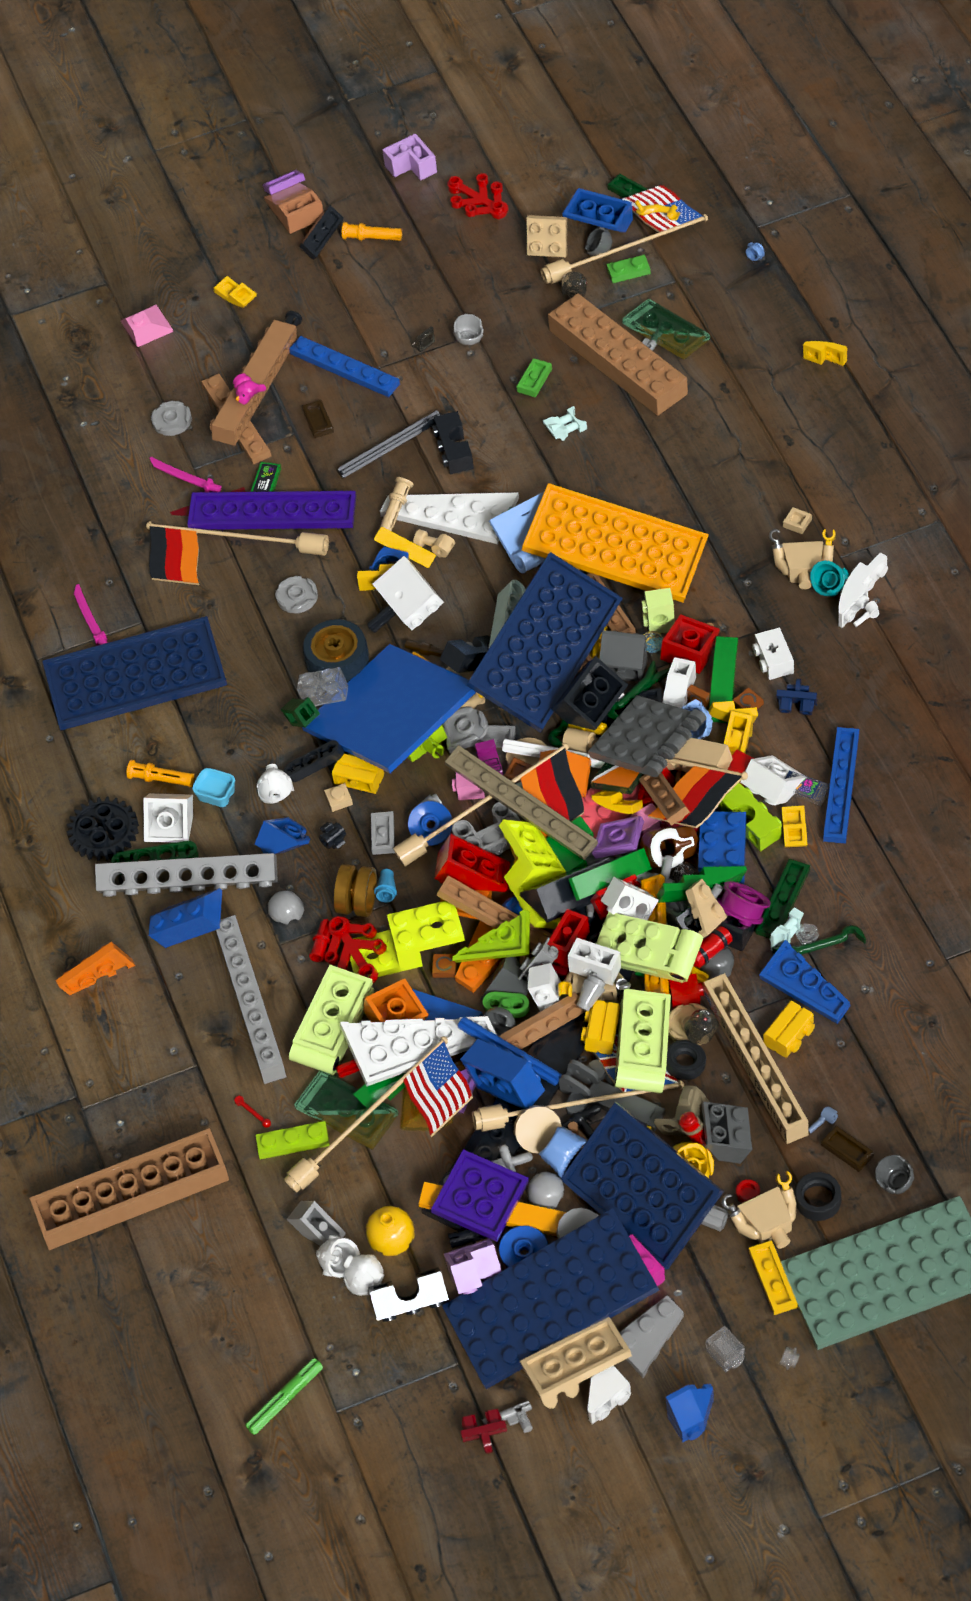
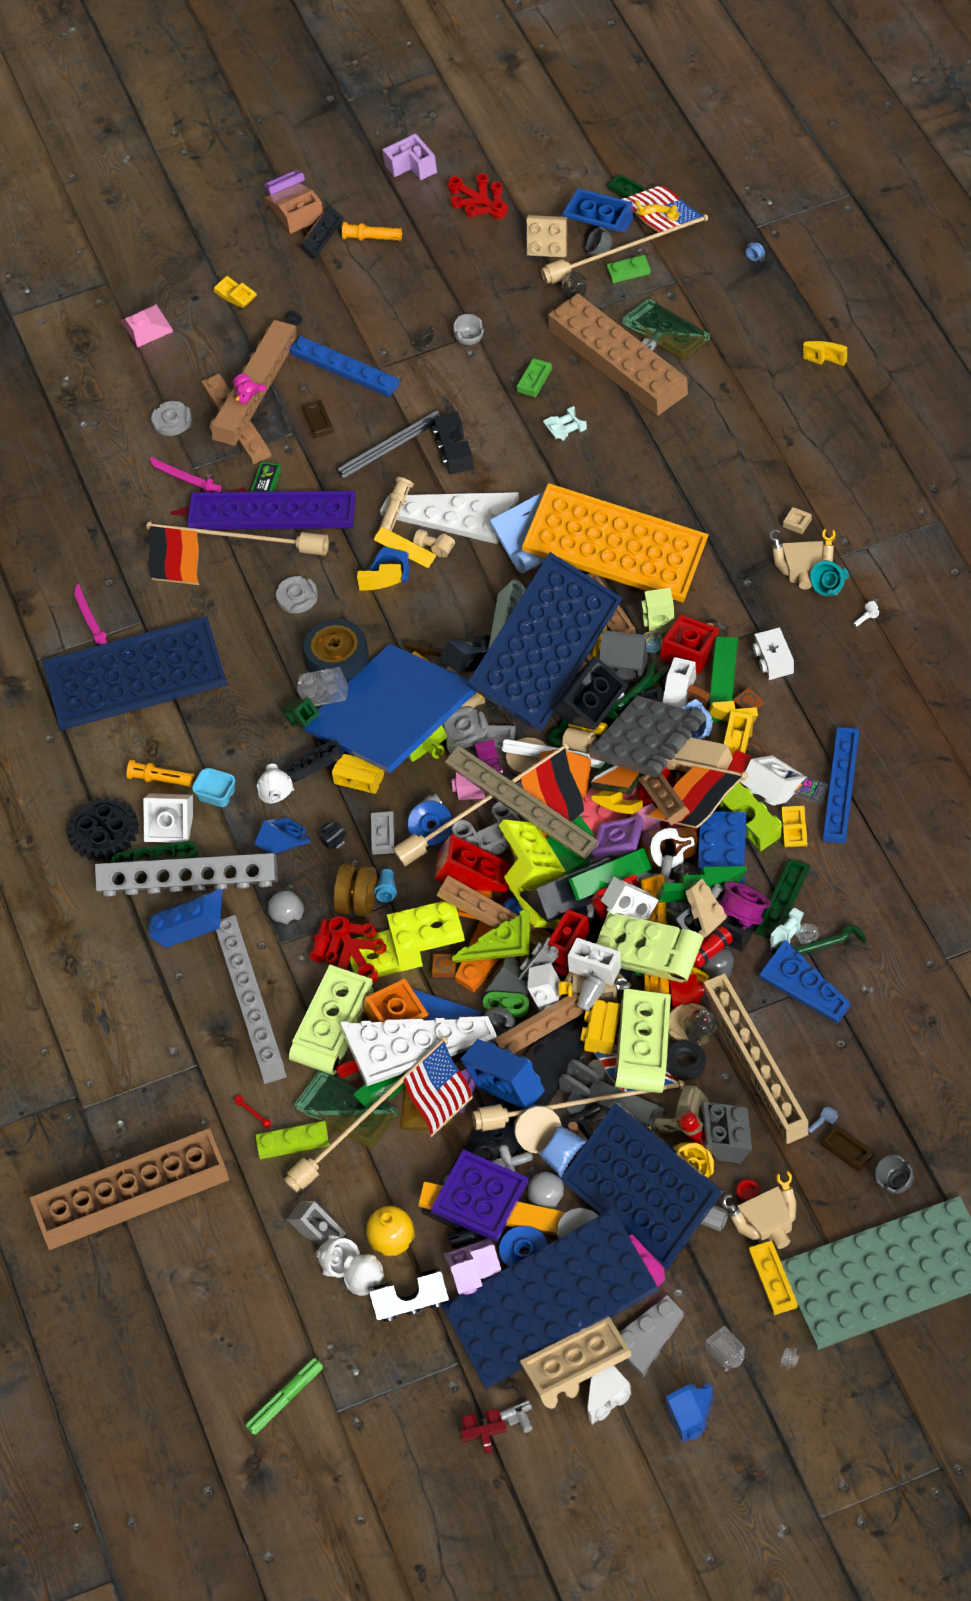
(90, 969): orange wing -> none
(338, 797): tan plate -> none
(406, 594): white piece -> none
(478, 1032): blue axle -> none
(516, 768): dark orange tile -> none
(788, 1029): yellow brick -> none
(798, 695): dark blue hips -> none
(818, 1179): black tyre -> none
(855, 591): white slope -> none

